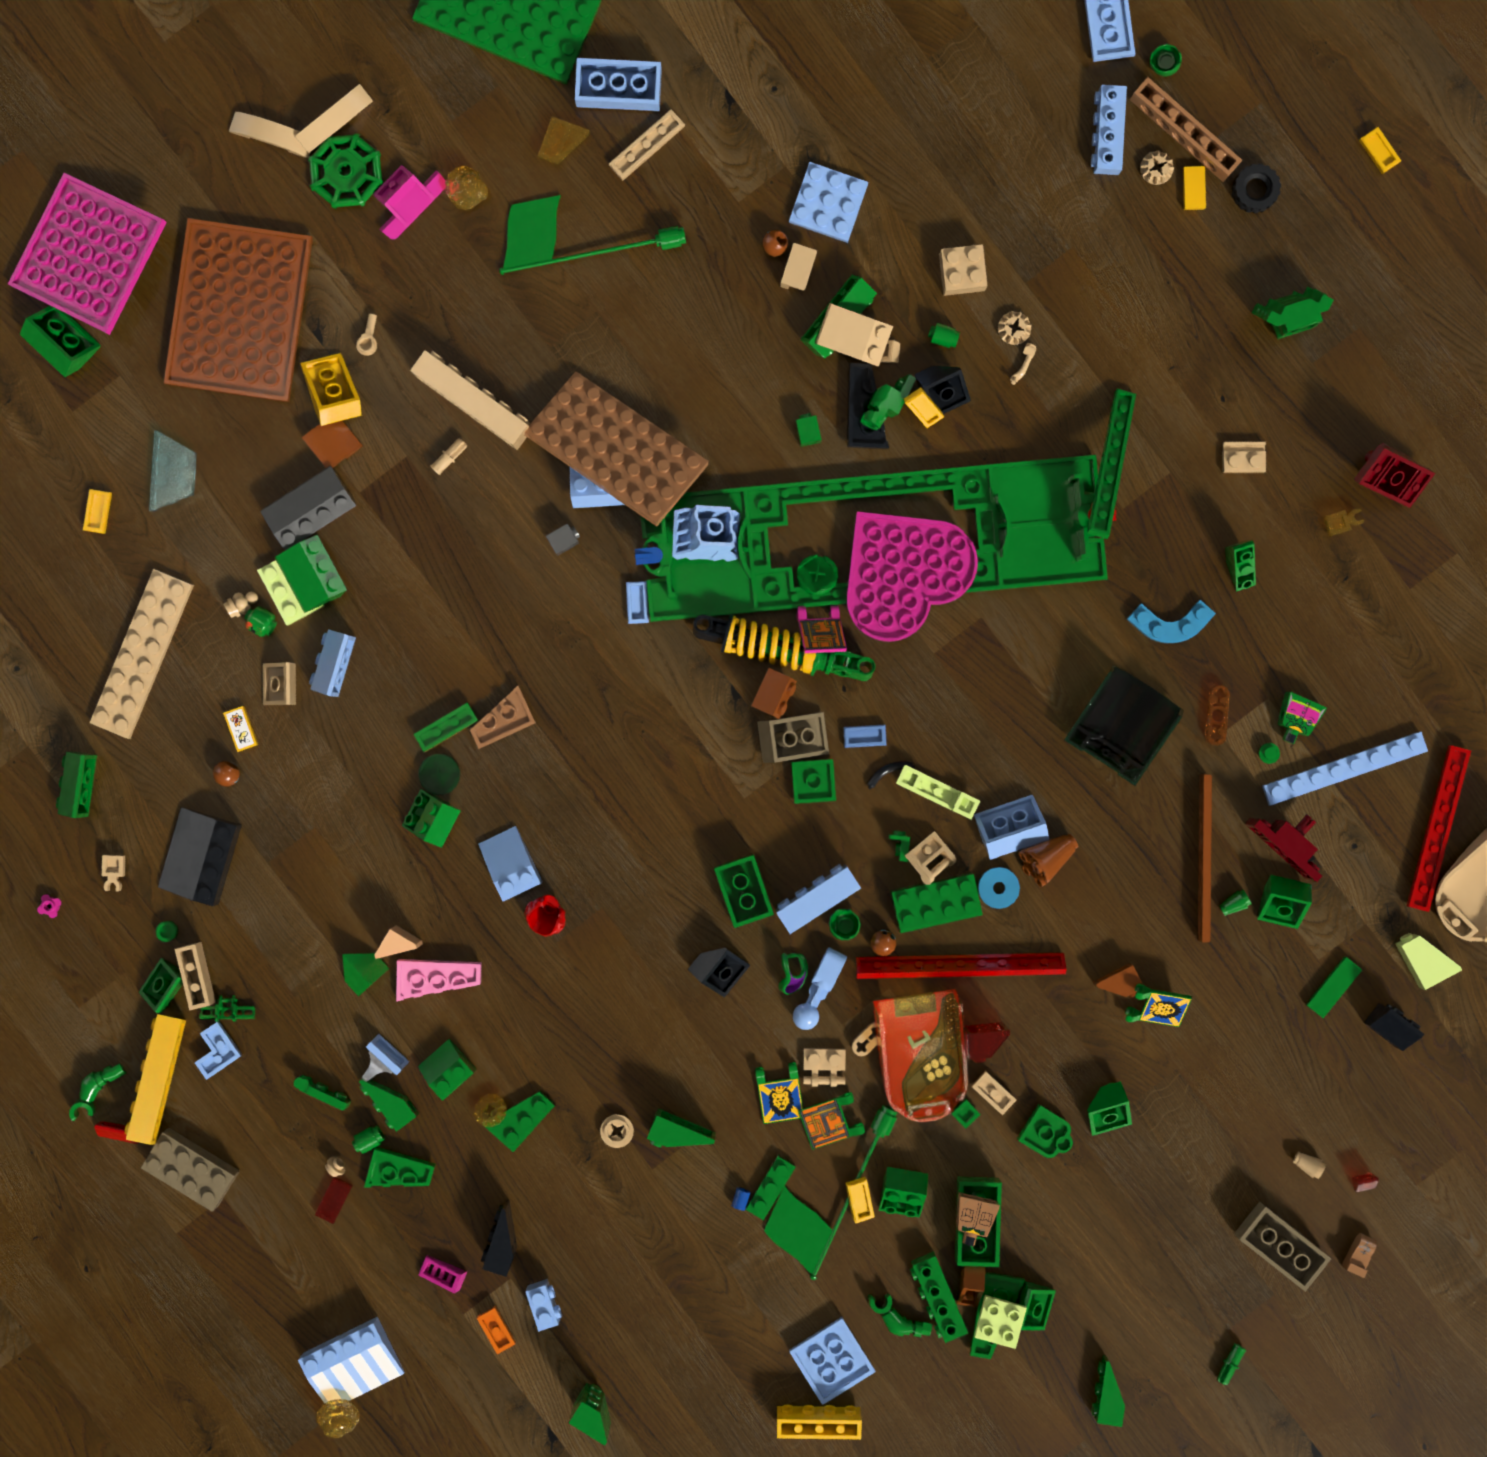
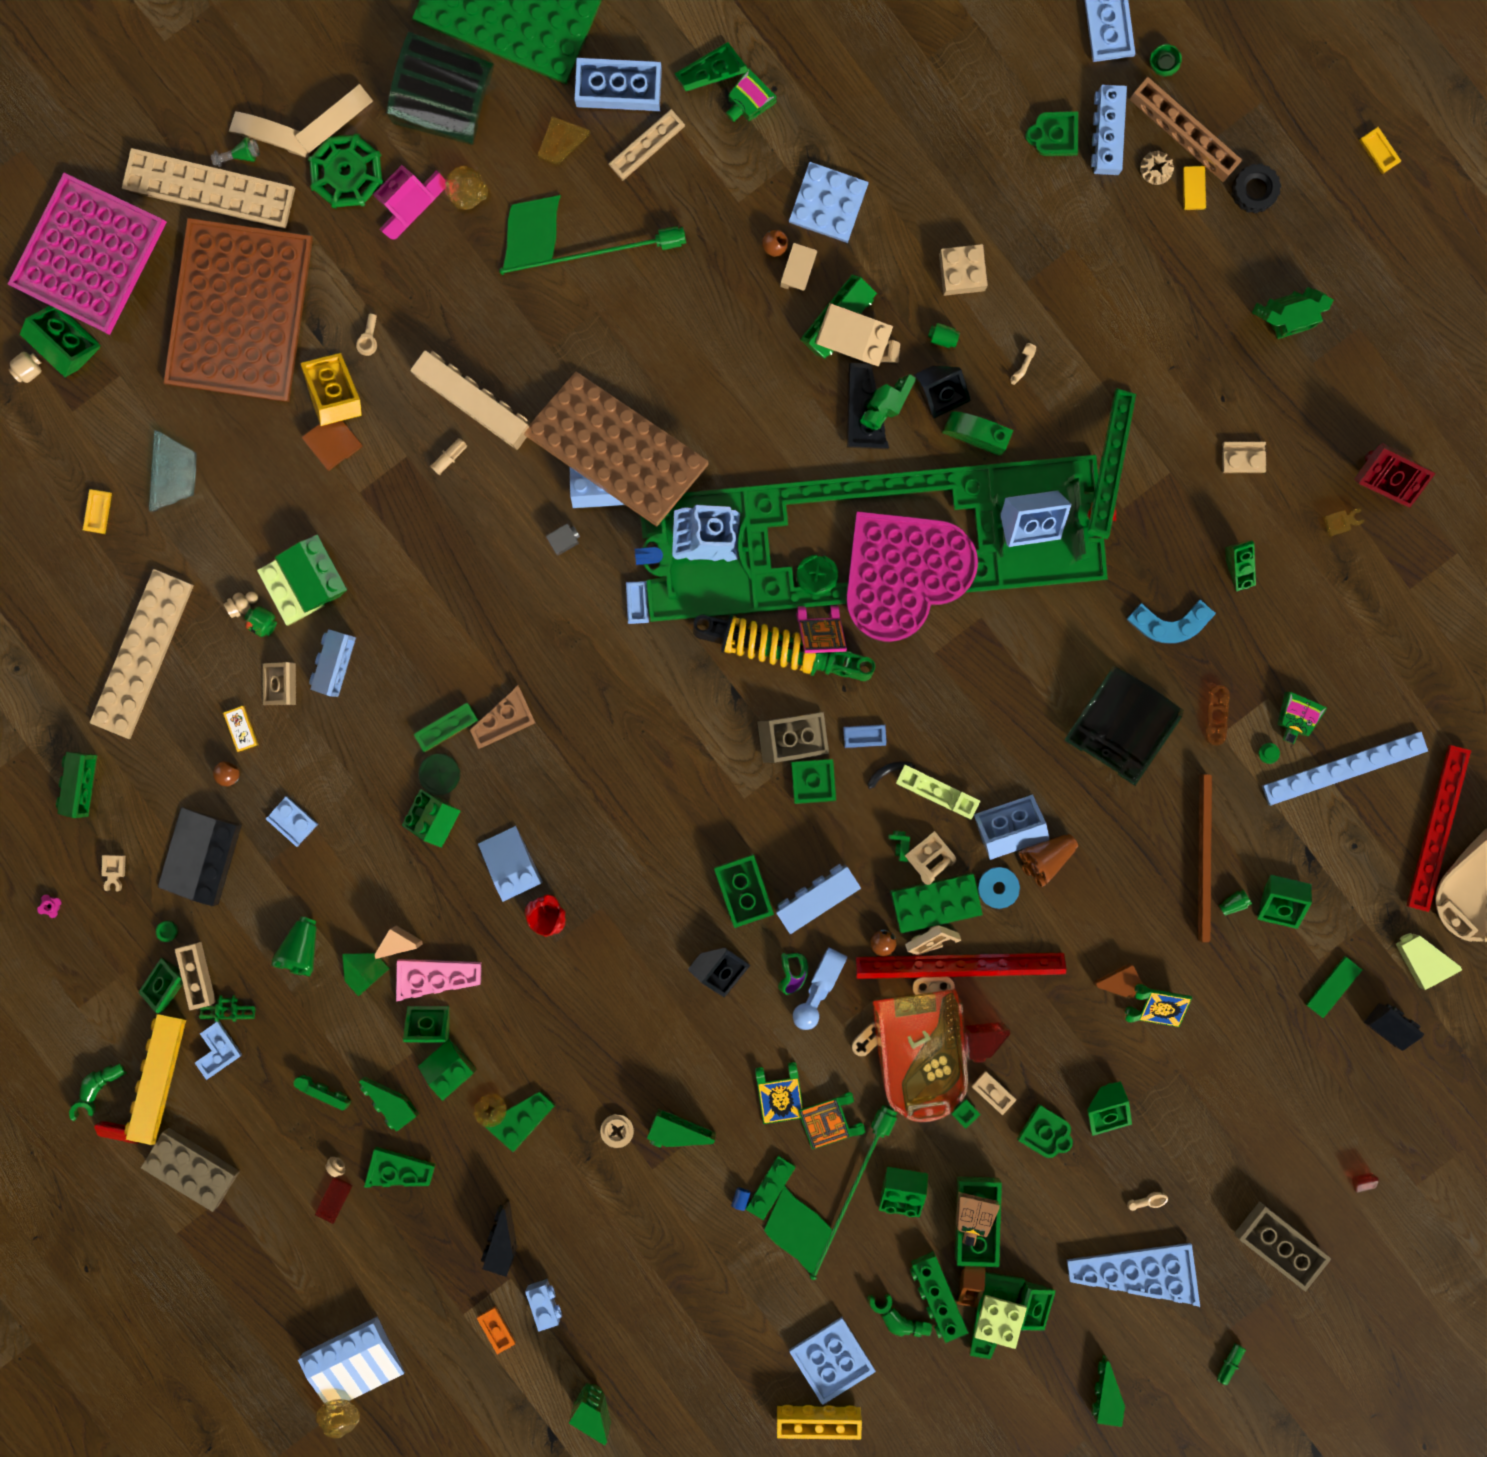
(25, 367): none -> tan head
(208, 188): none -> tan plate
(245, 150): none -> piece
(291, 821): none -> light blue plate
(298, 948): none -> green cone
(308, 508): dark grey slope -> none
(368, 1139): green brick -> none
(383, 1058): light blue piece -> none
(426, 1024): none -> green slope
(438, 89): none -> windscreen
(445, 1267): dark pink slope -> none
(711, 68): none -> green wing
(750, 98): none -> green torso
(774, 693): dark orange slope -> none
(808, 430): green brick -> none
(824, 1059): tan plate -> none
(844, 924): green hair -> none
(859, 1200): yellow tile -> none
(923, 407): yellow tile -> none
(931, 940): none -> tan wing
(932, 984): none -> tan plate
(978, 432): none -> green brick
(1005, 331): tan gear -> none
(1034, 518): none -> light blue slope
(1055, 134): none -> green plate
(1148, 1272): none -> light blue wing
(1153, 1200): none -> tan piece
(1289, 843): dark red brick -> none
(1312, 1166): tan cone -> none
(1360, 1255): medium nougat leg -> none

